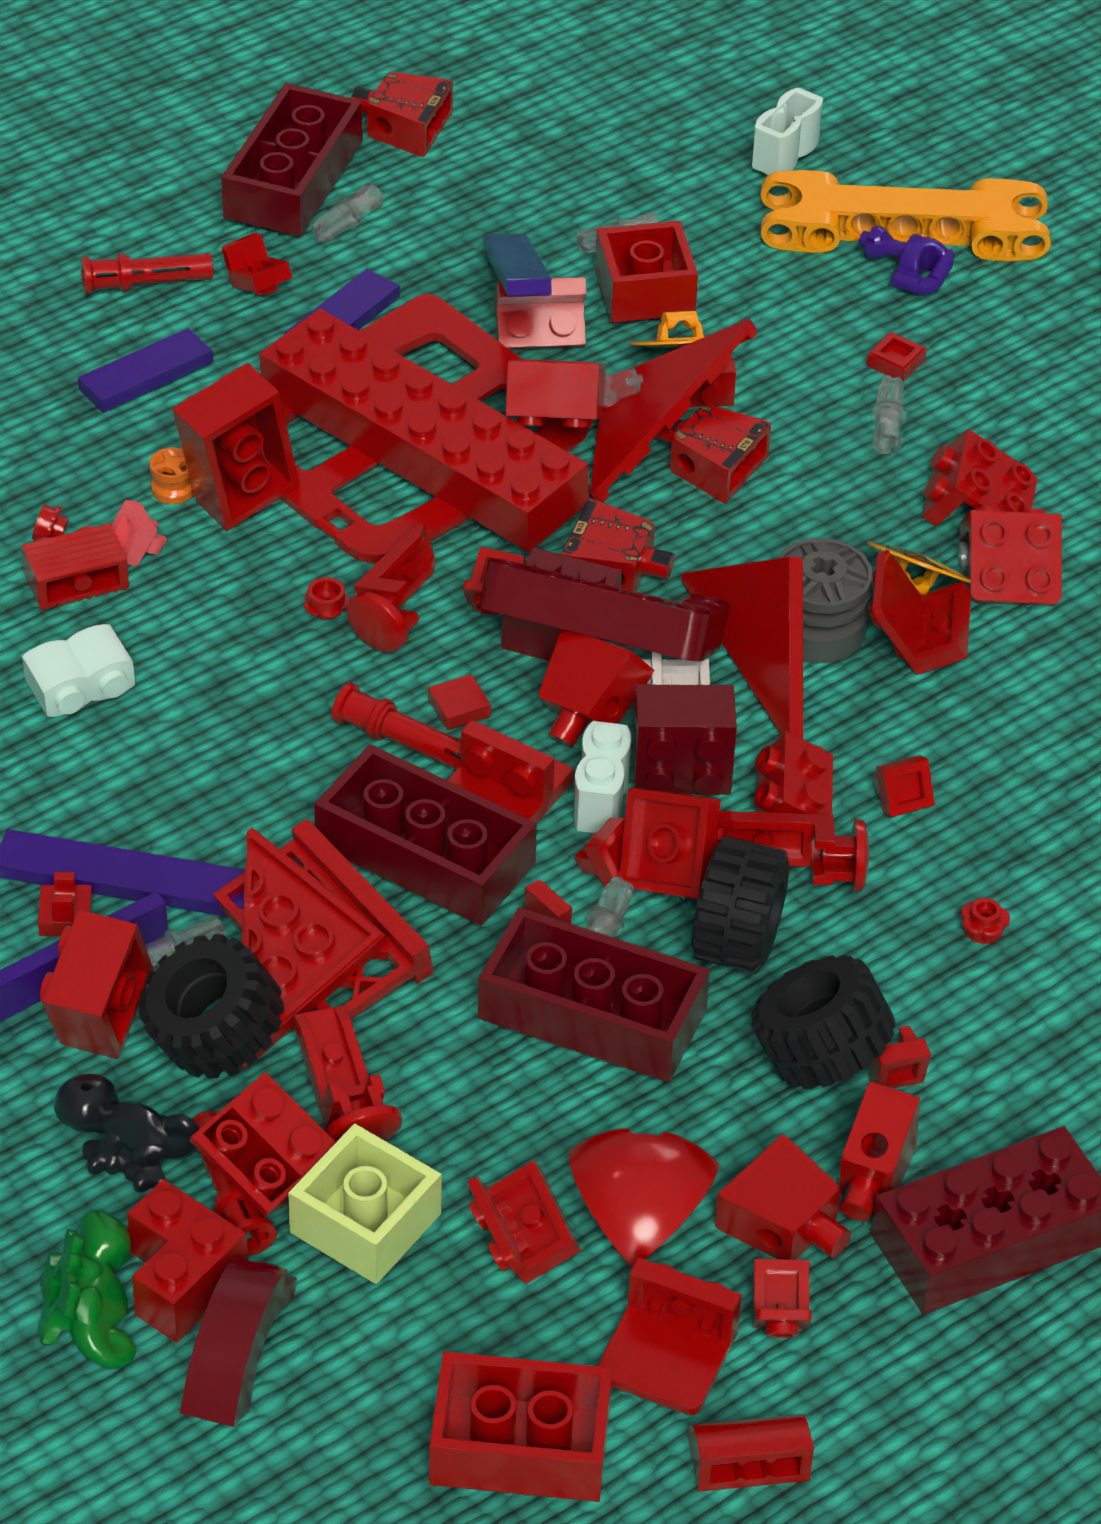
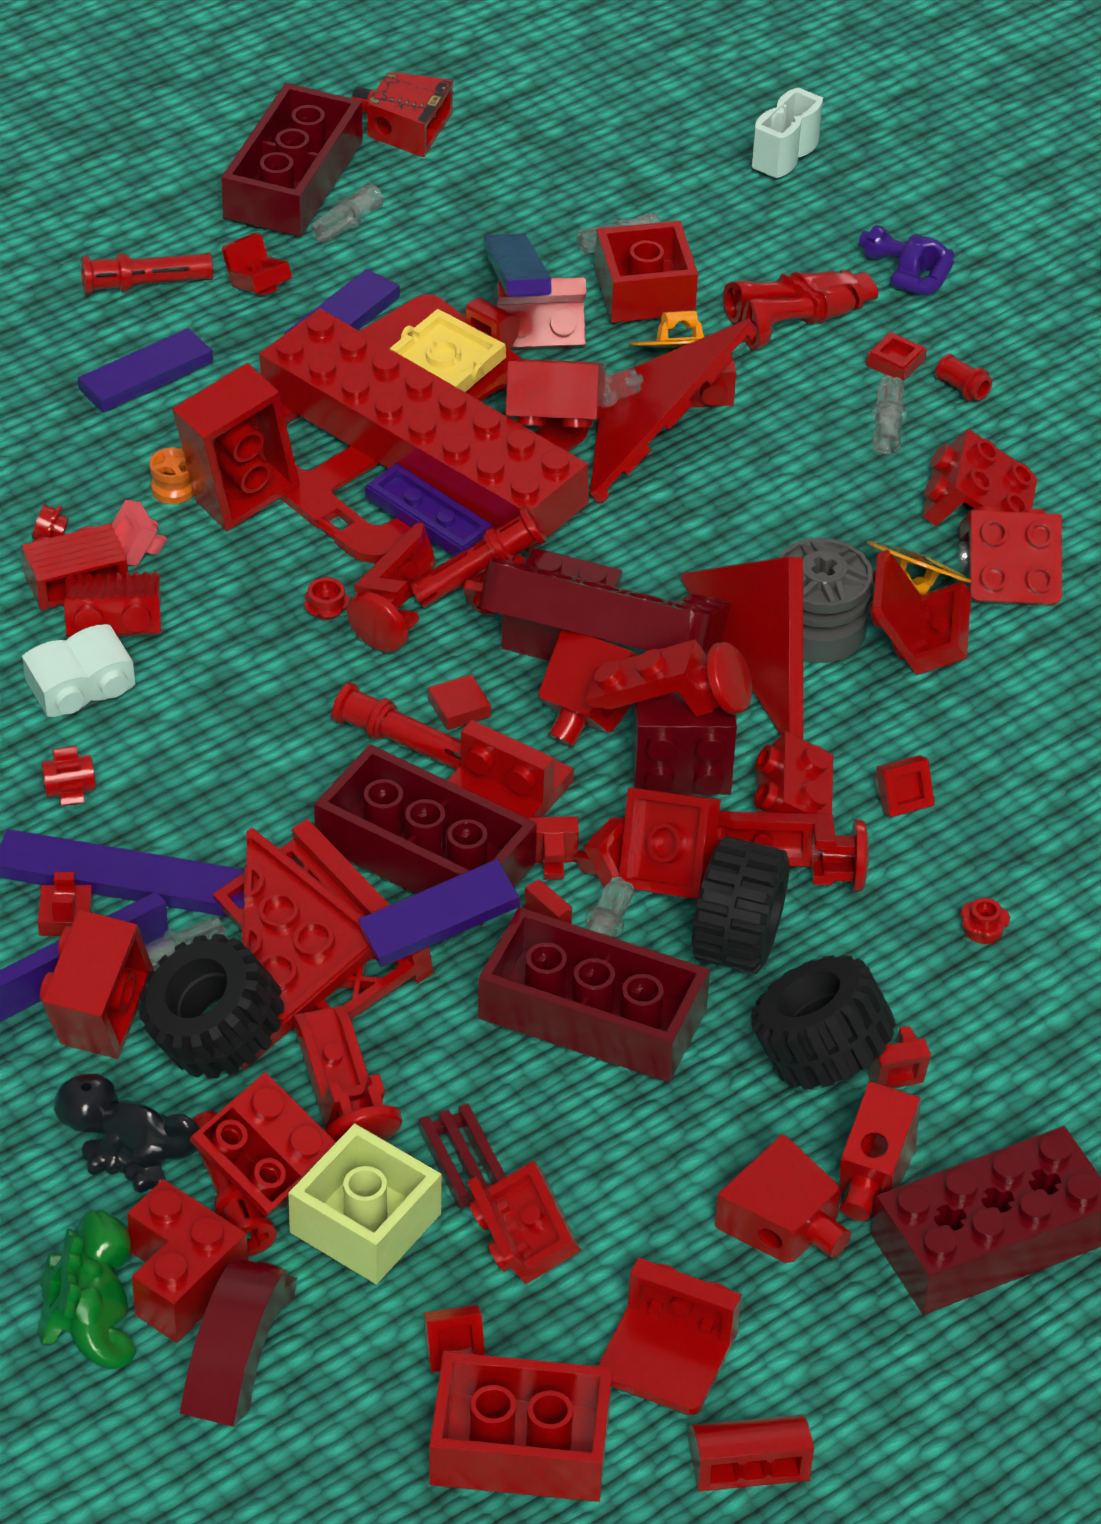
(68, 776): none -> red gear
(118, 600): none -> red brick
(416, 501): none -> dark purple tile
(439, 913): none -> dark purple tile
(449, 1124): none -> dark red tile
(450, 349): none -> light yellow plate
(453, 1331): none -> red tile
(492, 321): none -> red brick
(496, 543): none -> red pin
(556, 844): none -> red tile
(601, 775): light aqua brick -> none
(620, 542): red torso -> none
(640, 1186): red brick -> none
(700, 679): none -> red piece
(717, 449): red torso -> none
(781, 1297): red bracket -> none
(800, 295): none -> red piece
(972, 382): none -> red pin
(983, 217): light orange piece -> none

